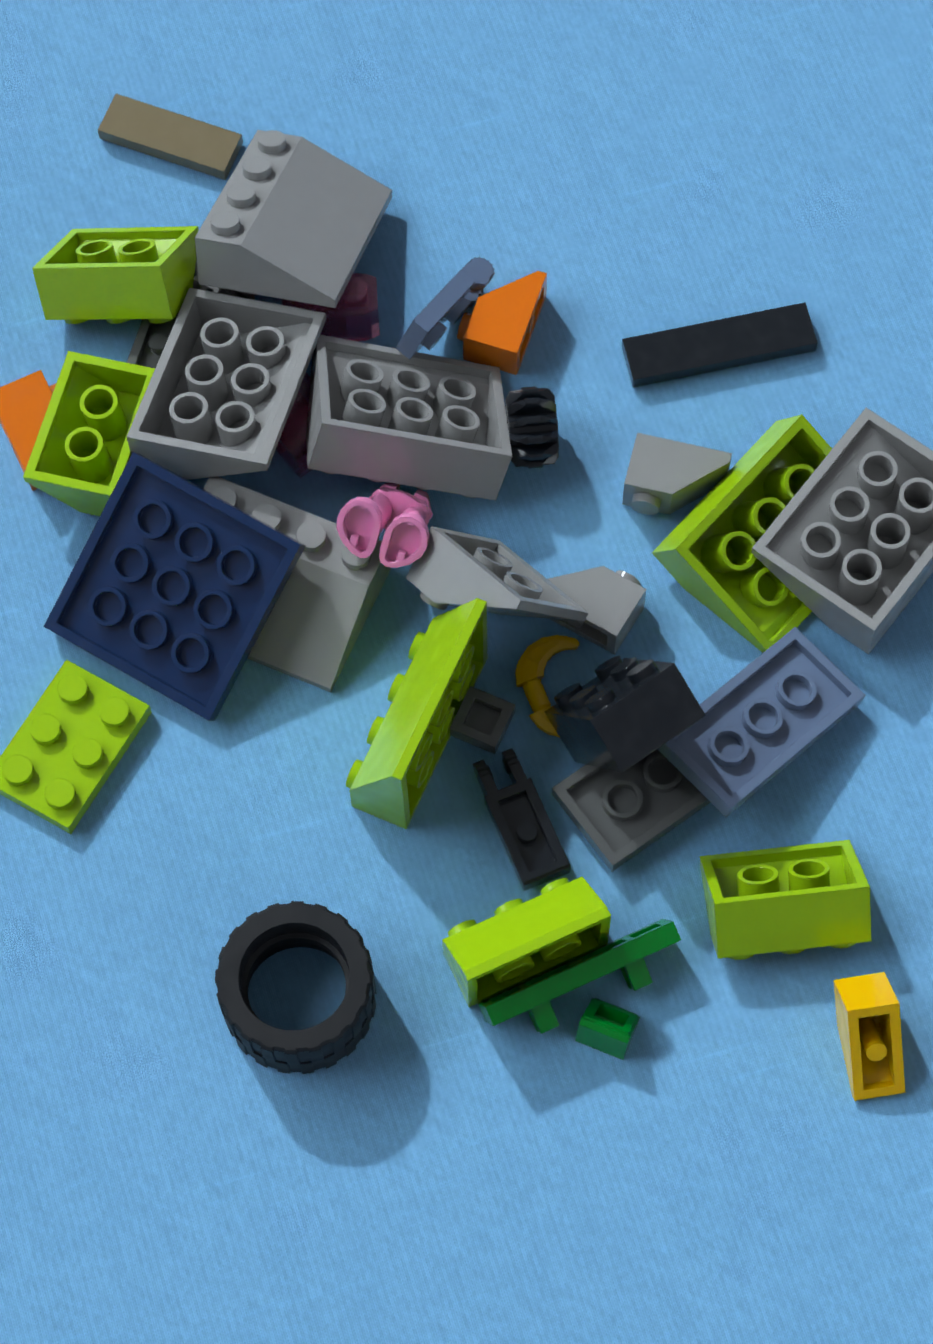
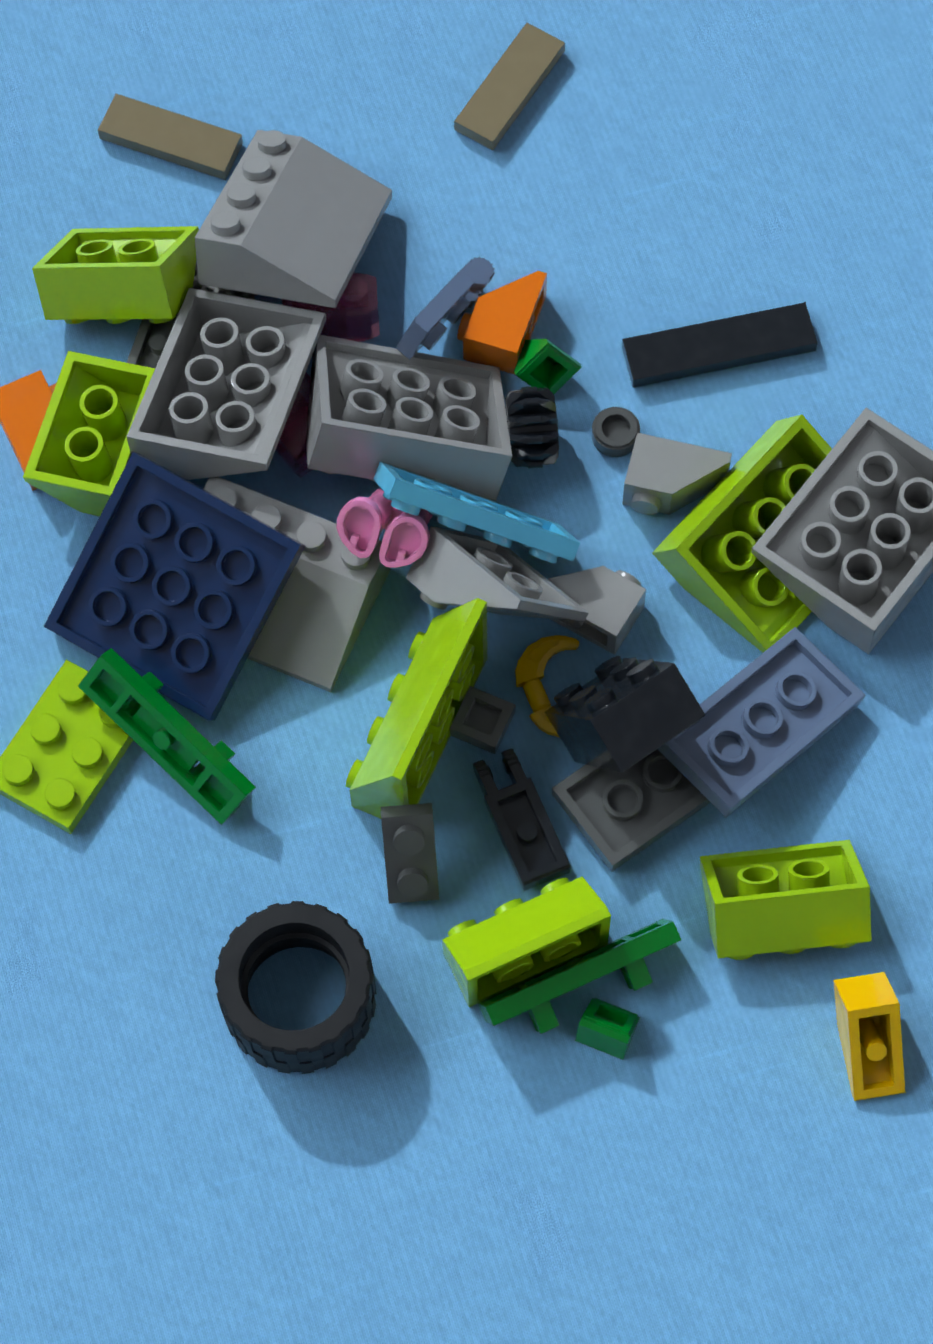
(167, 735): none -> green hinge
(410, 853): none -> dark grey plate
(461, 508): none -> medium azure plate
(509, 86): none -> dark tan tile
(545, 365): none -> green slope
(615, 431): none -> dark grey tile

